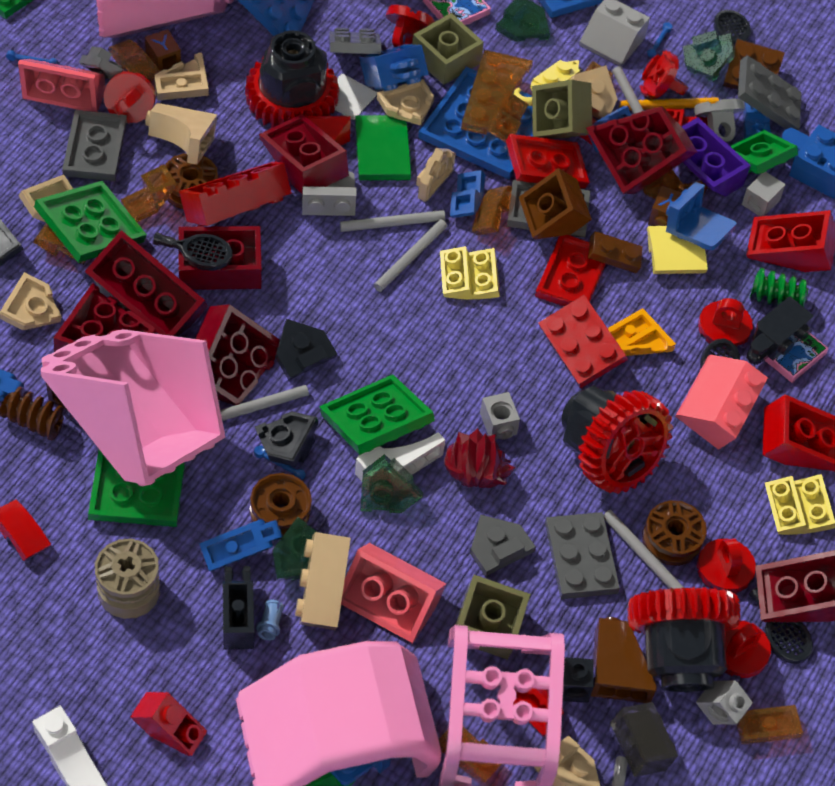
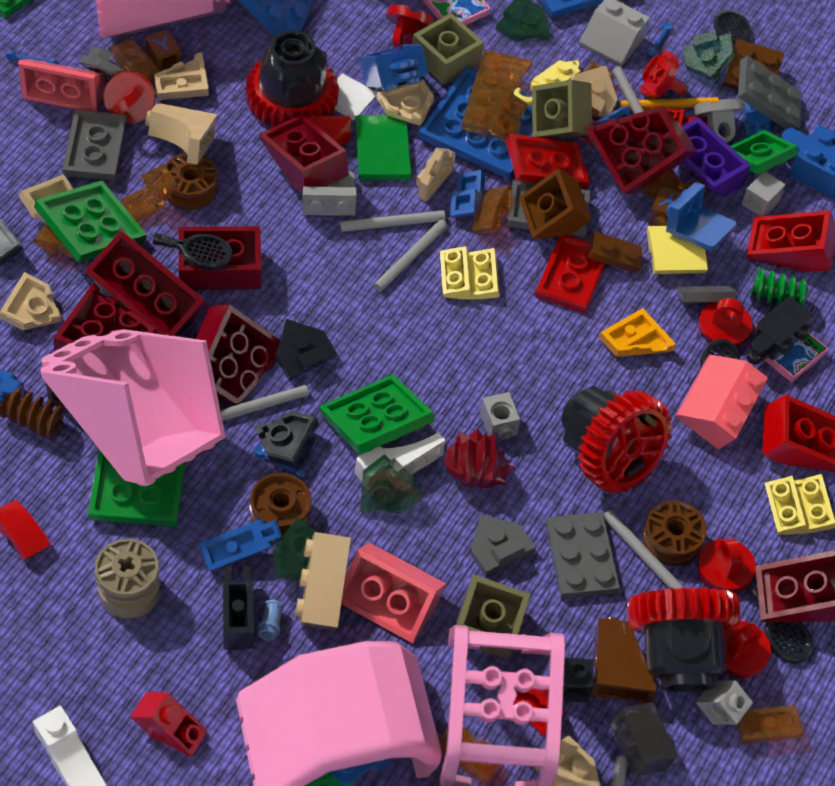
(235, 194): red wedge -> none
(352, 42): dark grey plate -> none
(582, 341): red plate -> none
(705, 293): none -> dark grey tile

